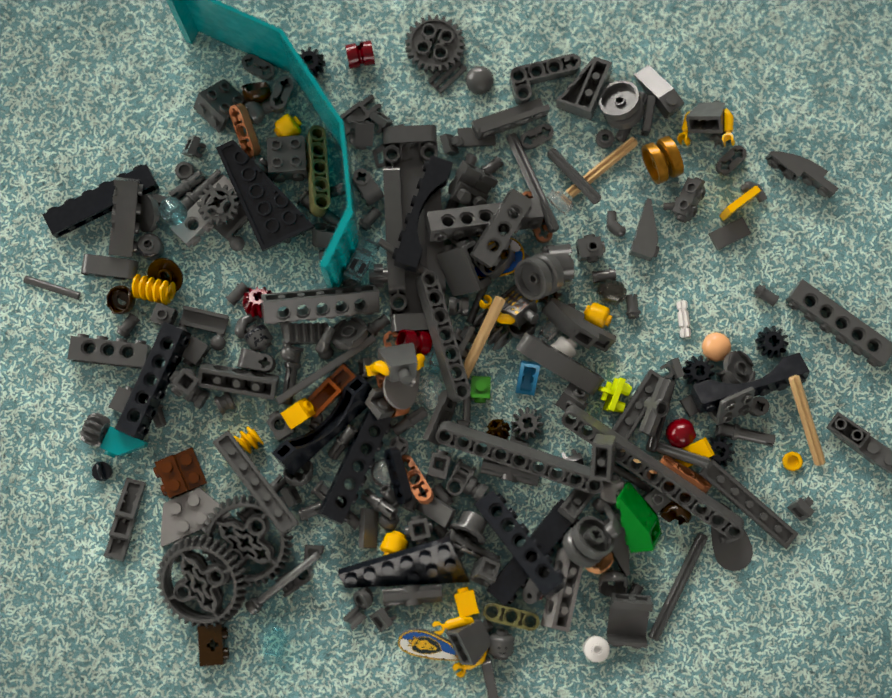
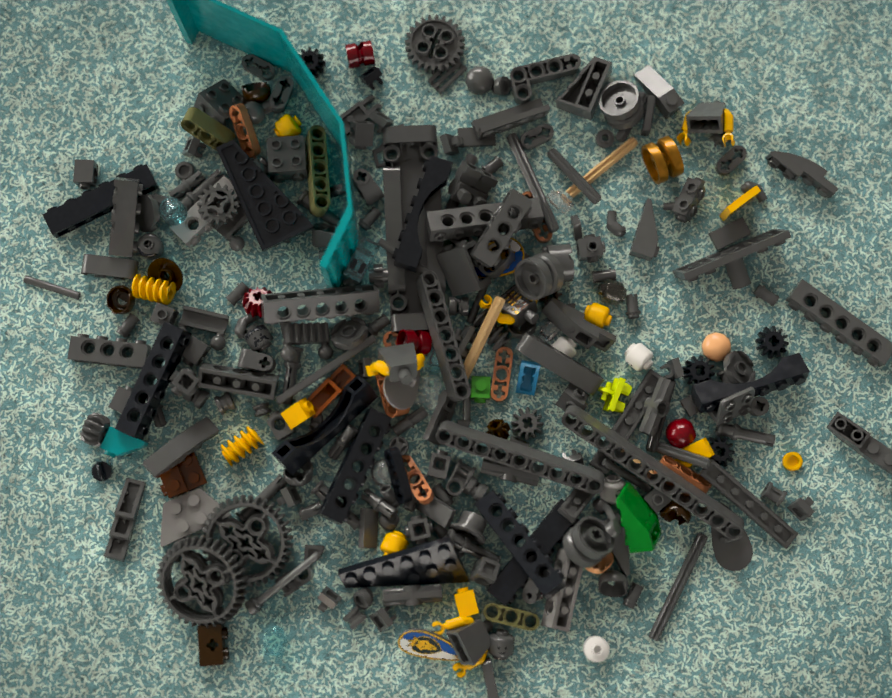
(85, 173): none -> dark grey brick
(179, 447): none -> dark grey slope
(206, 128): none -> olive beam
(255, 483): dark grey tile -> none
(262, 409): none -> dark grey bush
(324, 343): dark grey arm -> none
(328, 599): none -> dark grey tile
(371, 75): none -> black tile
(378, 404): dark grey bracket -> none
(501, 86): none -> dark grey tile
(508, 369): none -> nougat beam
(576, 227): none -> dark grey tile
(603, 457): dark grey brick -> none
(628, 620): dark grey panel -> none
(639, 357): none -> white head
(683, 319): white axle -> none
(733, 258): none -> dark grey plate
(774, 494): none -> dark grey bush
(807, 420): tan axle -> none

